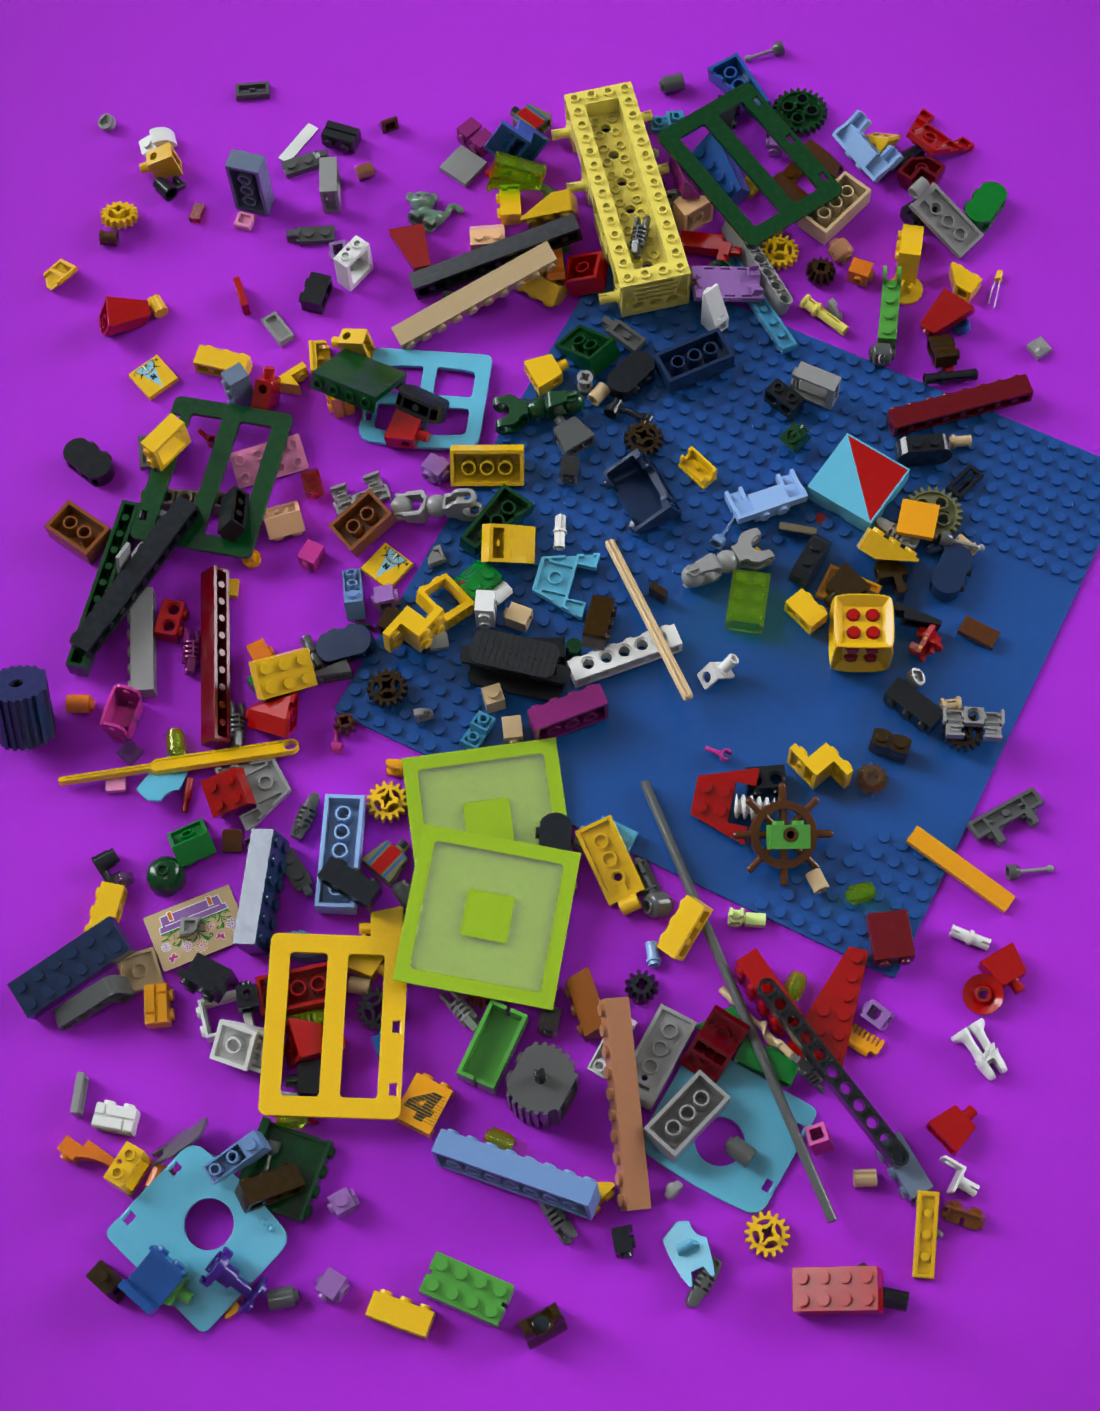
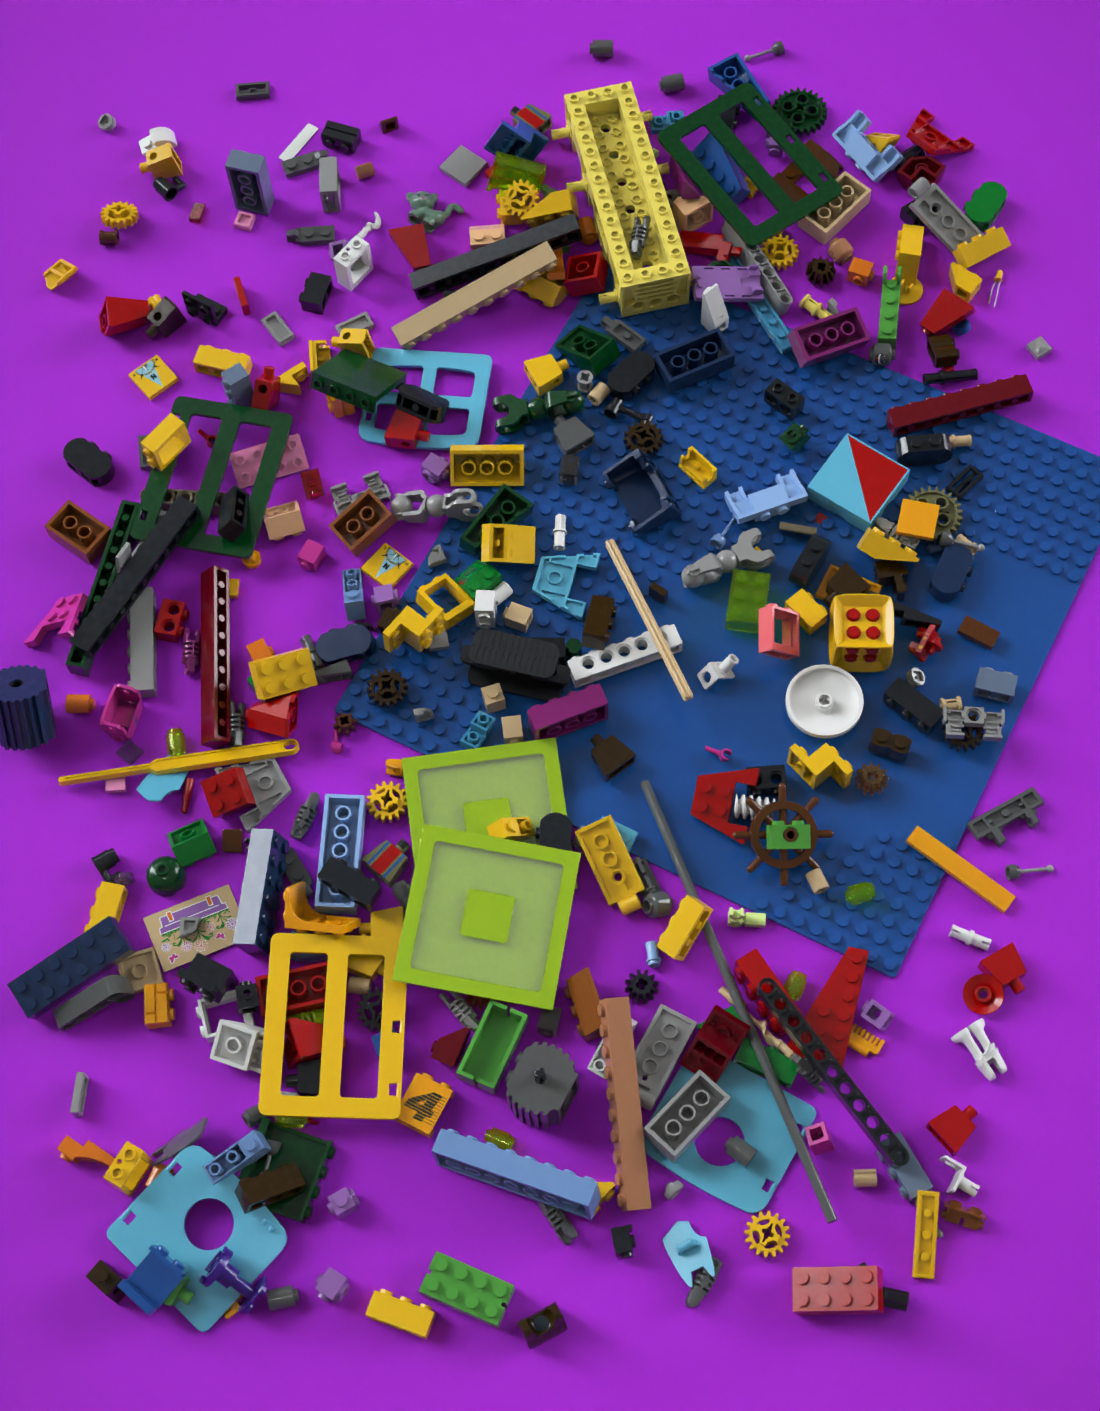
(62, 615): none -> dark pink wing
(116, 1118): white brick -> none
(164, 319): none -> torso
(204, 308): none -> black bracket
(252, 1116): none -> dark grey cone
(304, 918): none -> light orange bracket
(360, 321): none -> light grey tile
(370, 226): none -> white piece
(450, 1047): none -> dark red slope
(470, 136): magenta piece -> none
(512, 828): none -> yellow slope
(514, 200): none -> yellow gear
(588, 230): none -> orange brick
(601, 48): none -> dark grey brick
(610, 756): none -> dark brown torso
(790, 632): none -> coral window
(816, 385): light grey window -> none
(824, 701): none -> white dish
(828, 337): none -> magenta brick
(890, 938): dark red brick -> none
(981, 247): none -> yellow brick
(995, 685): none -> sand blue brick

